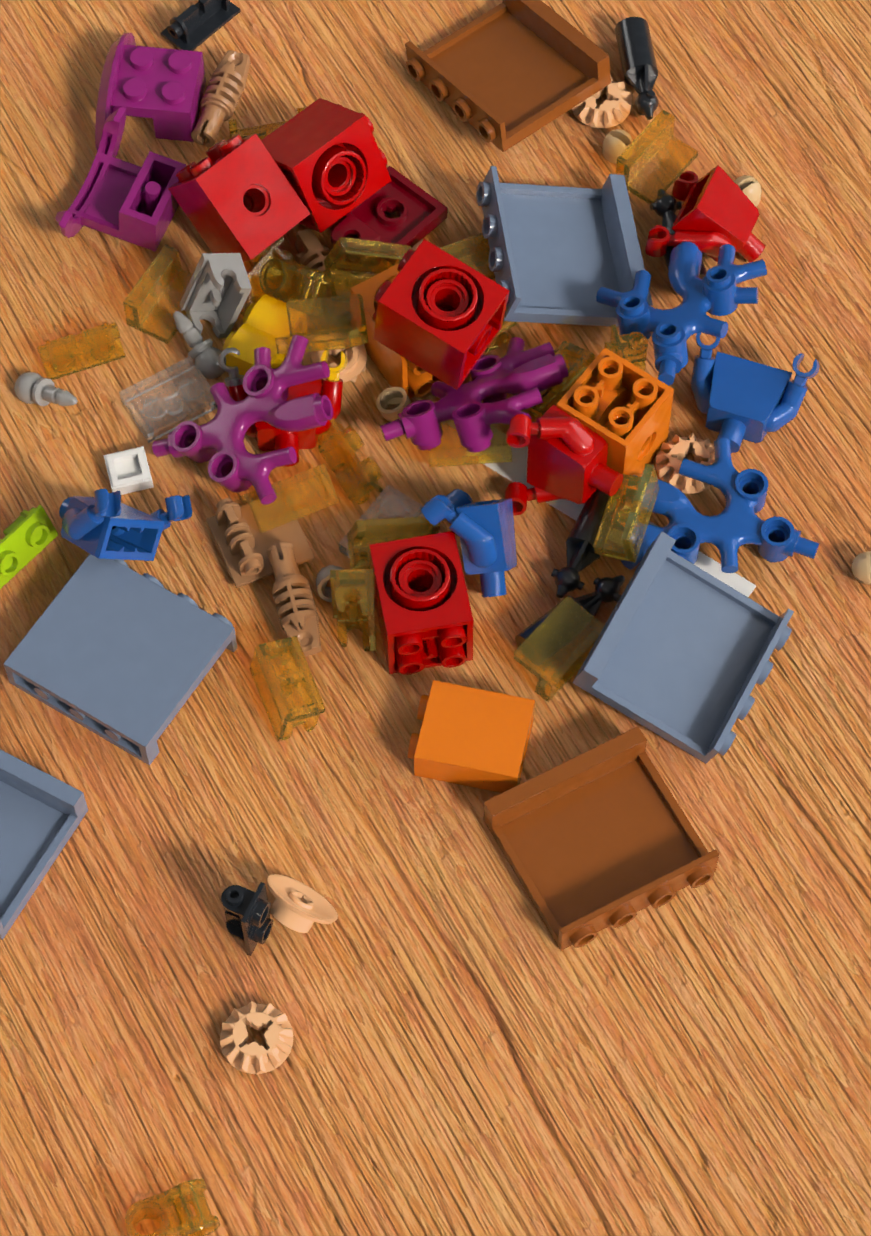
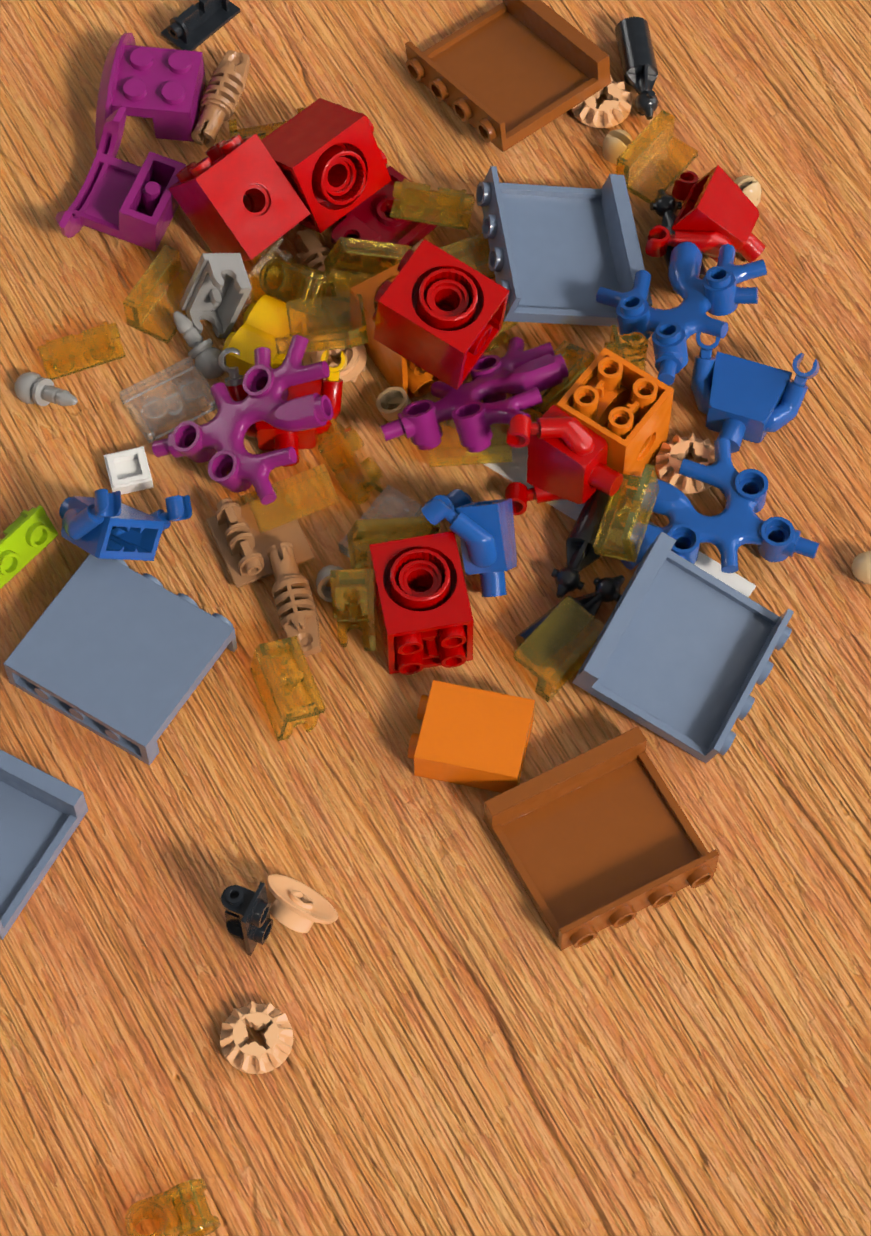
(441, 207): none -> clear yellow hinge

